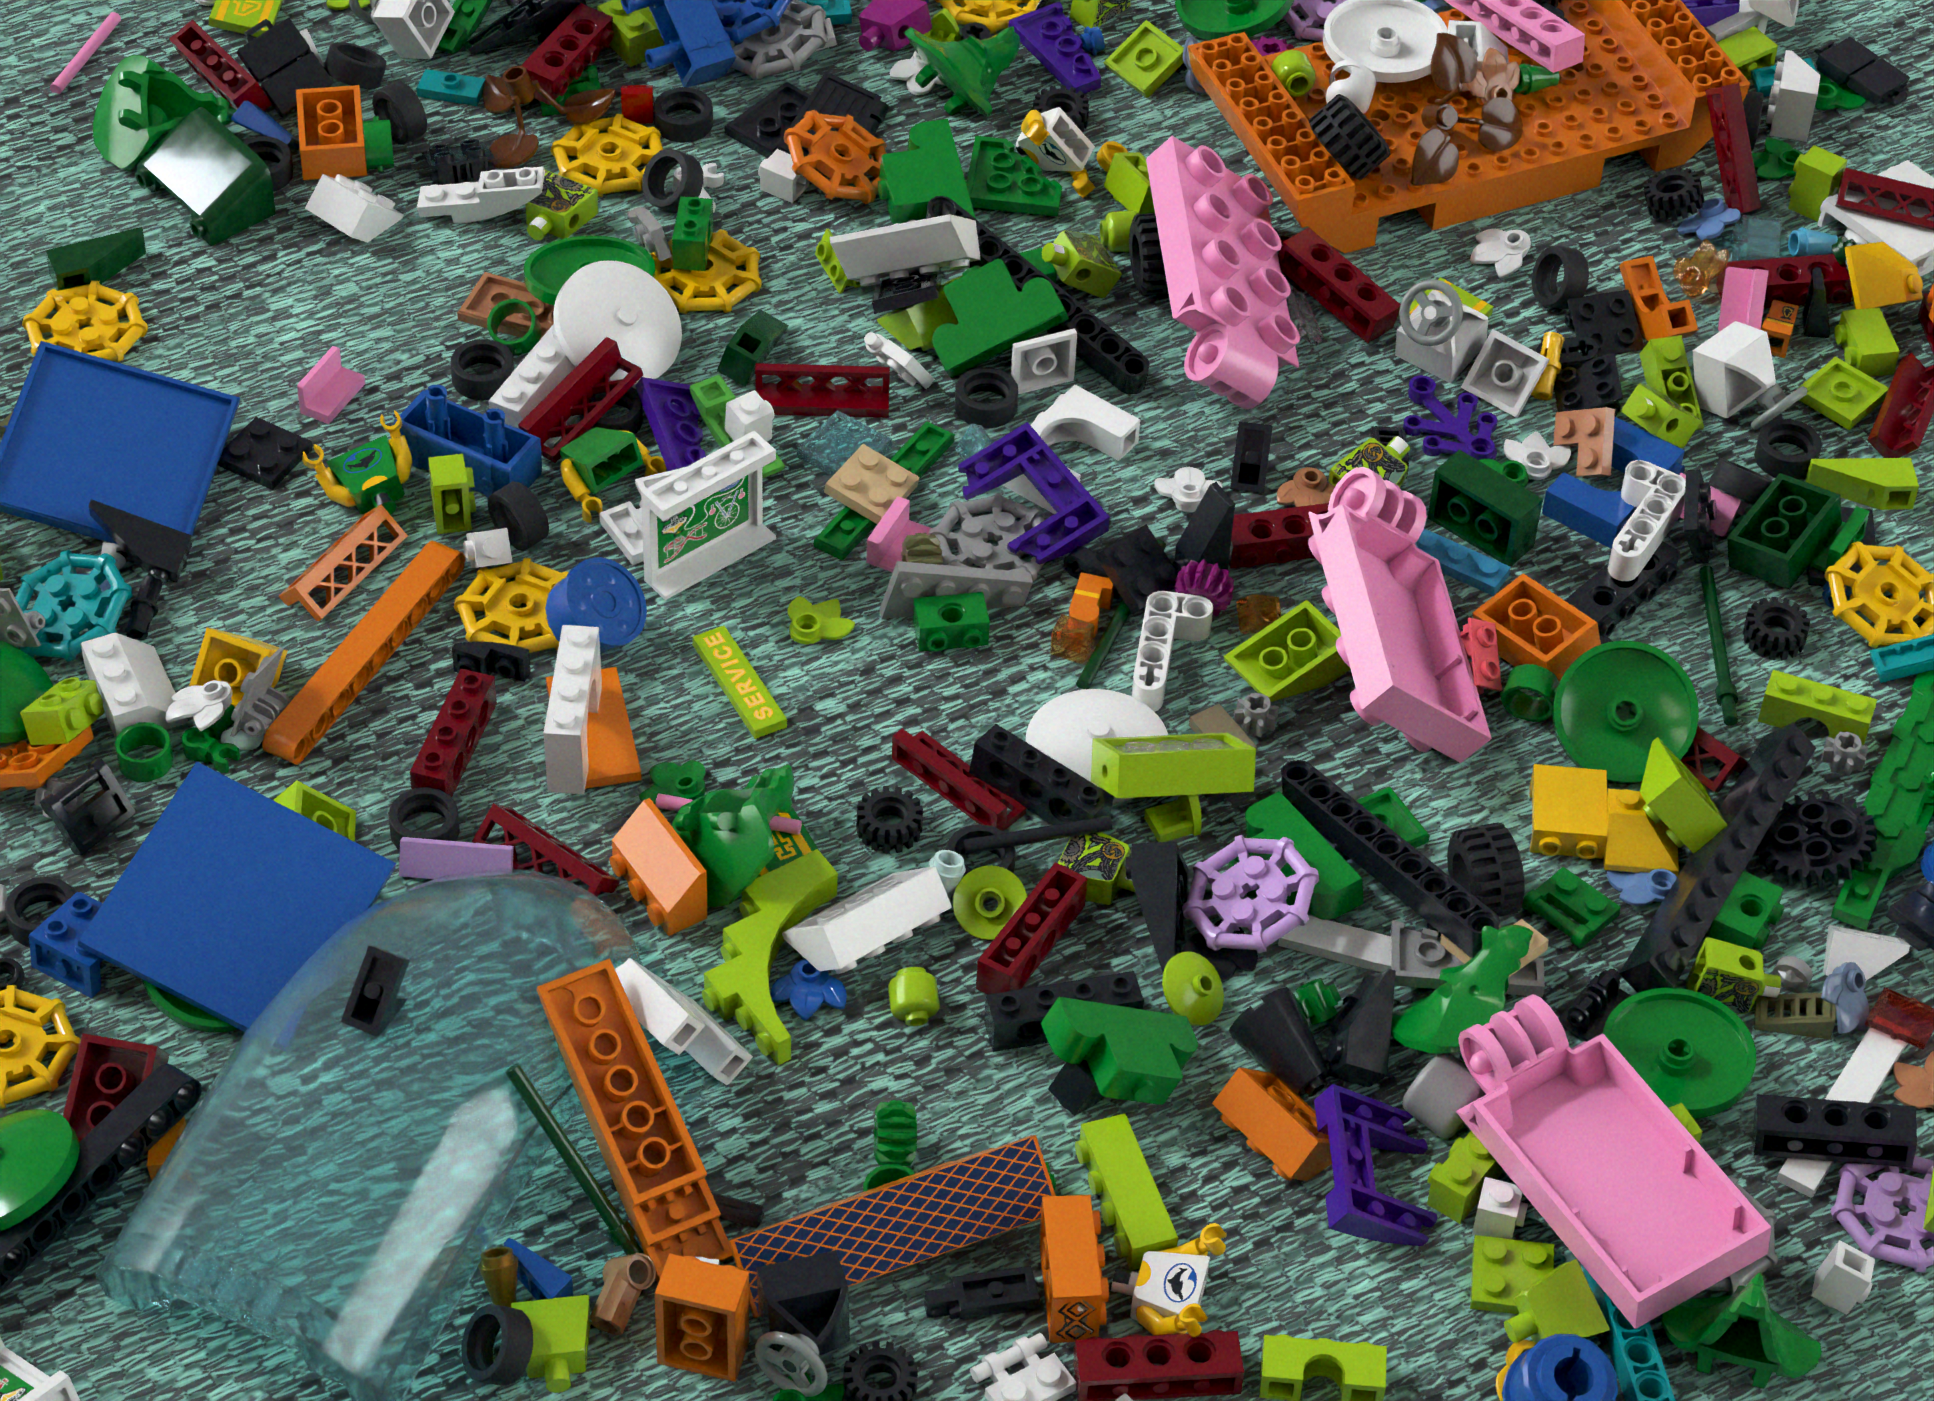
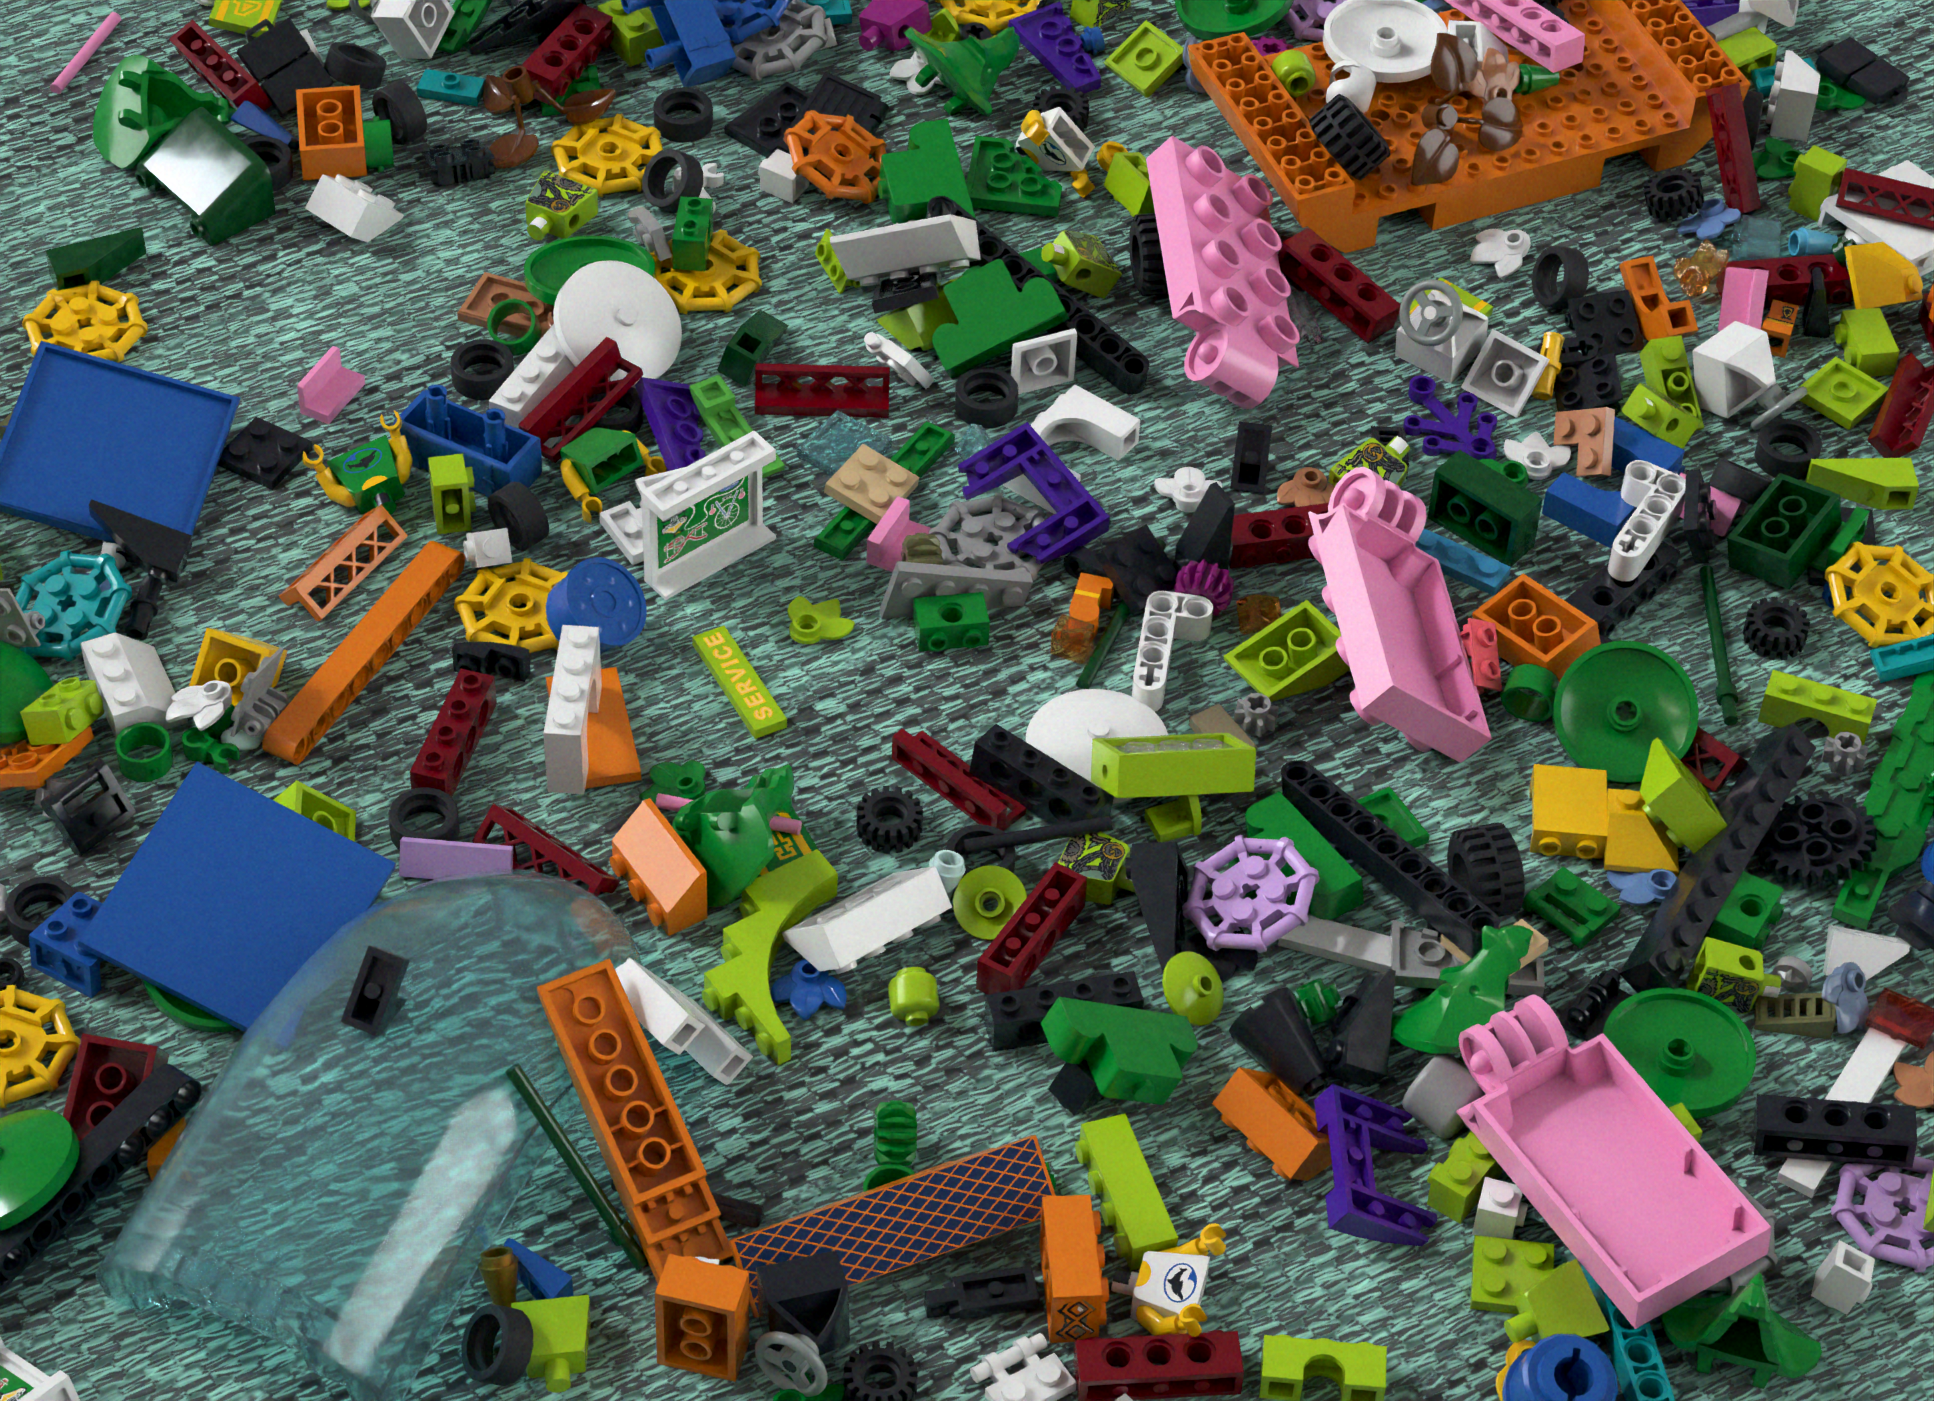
(475, 201): white slope -> none
(623, 1282): medium nougat piece -> none
(637, 103): red slope -> none
(747, 415): white brick -> none
(1116, 230): lime head -> none

